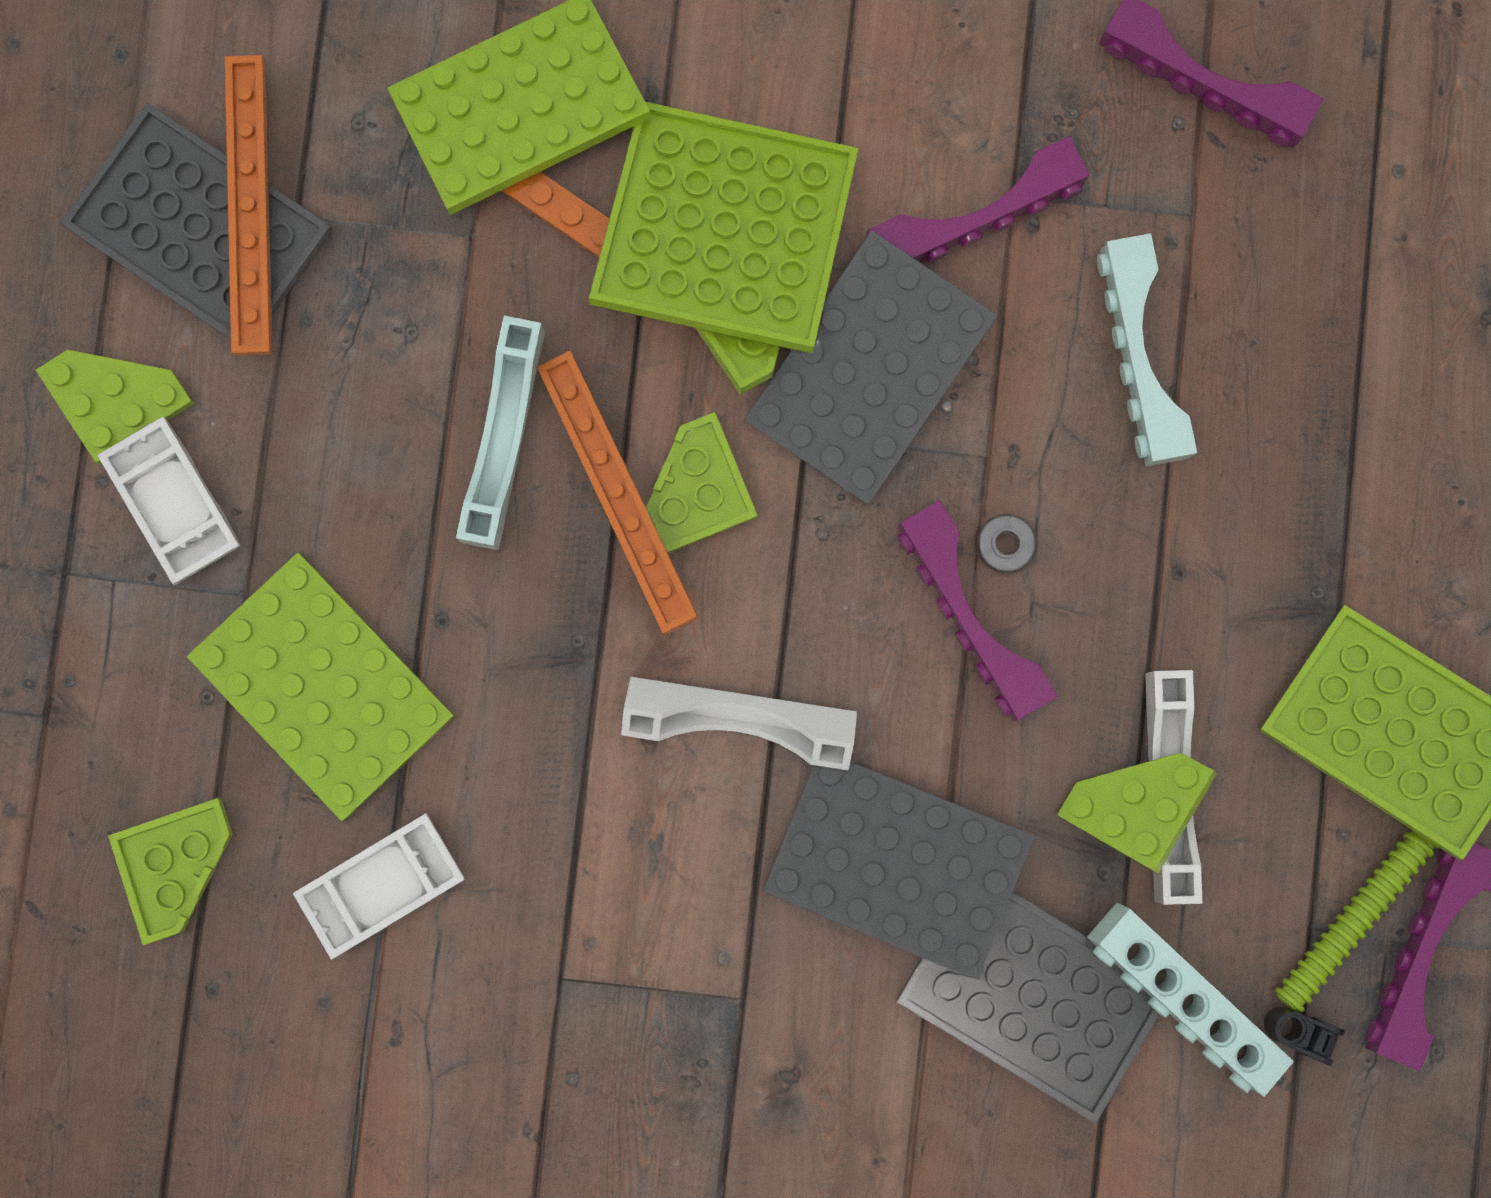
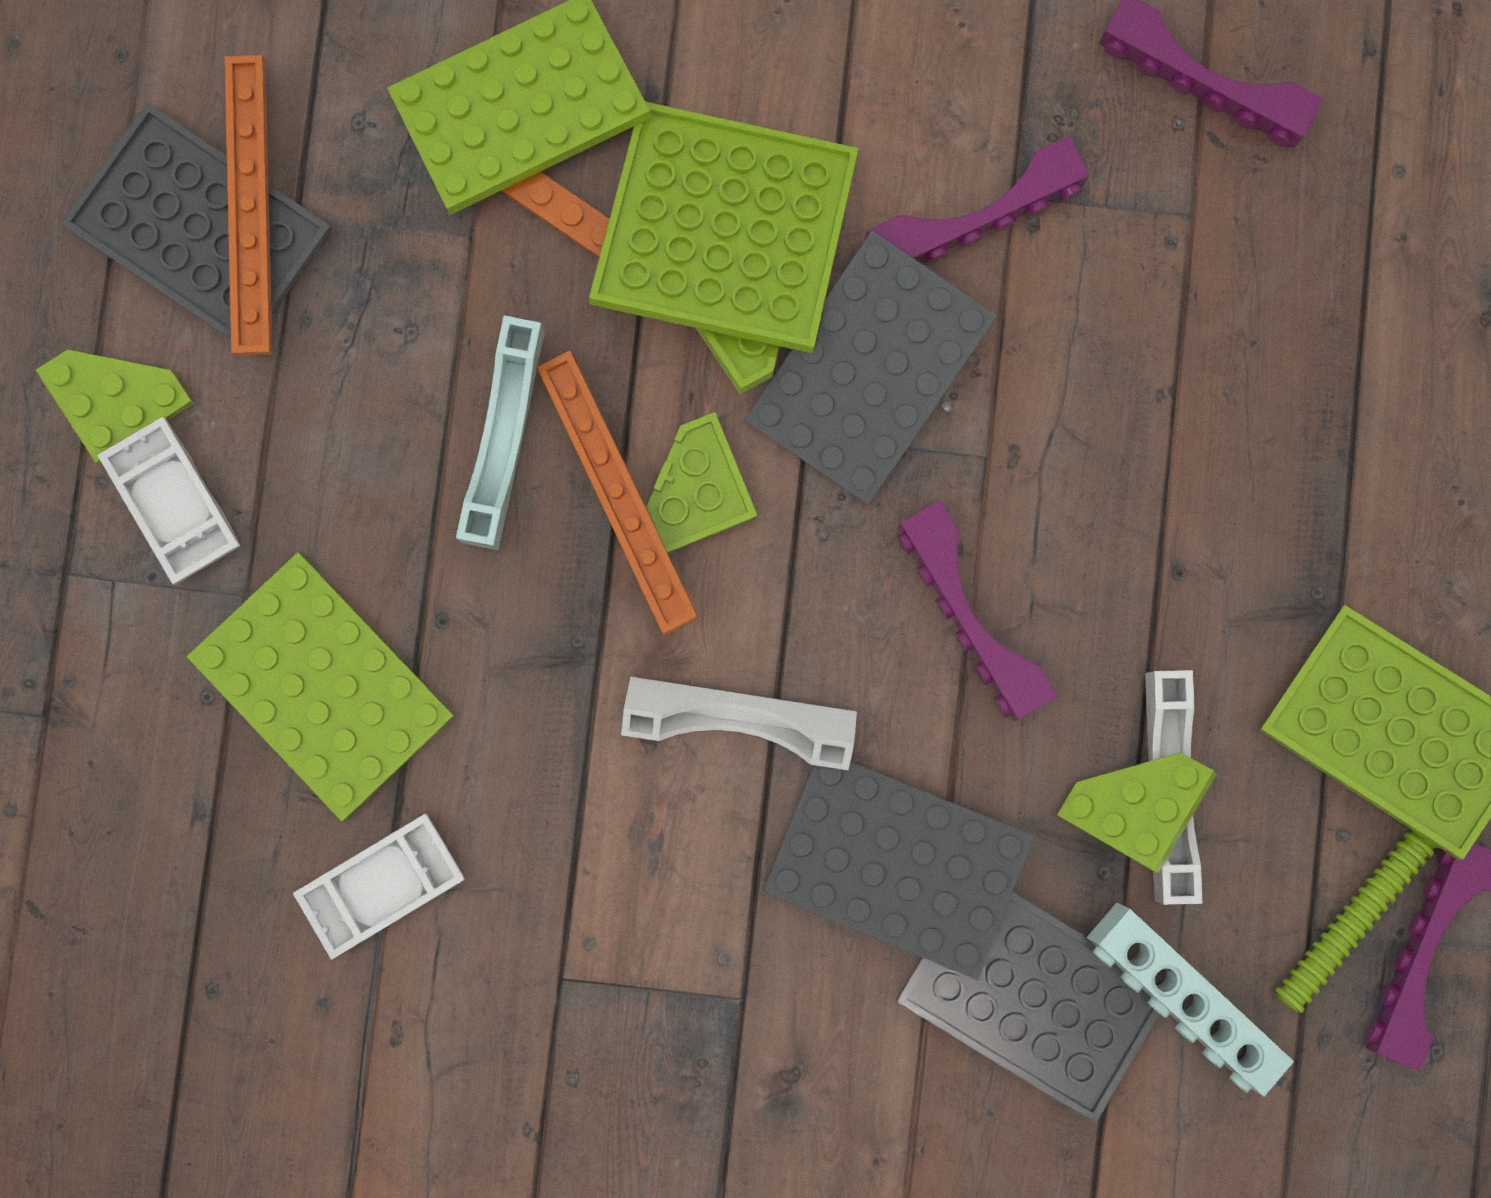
(170, 865): lime plate -> none
(1022, 533): flat silver piece -> none
(1161, 425): light aqua arch -> none
(1308, 1035): black piece -> none

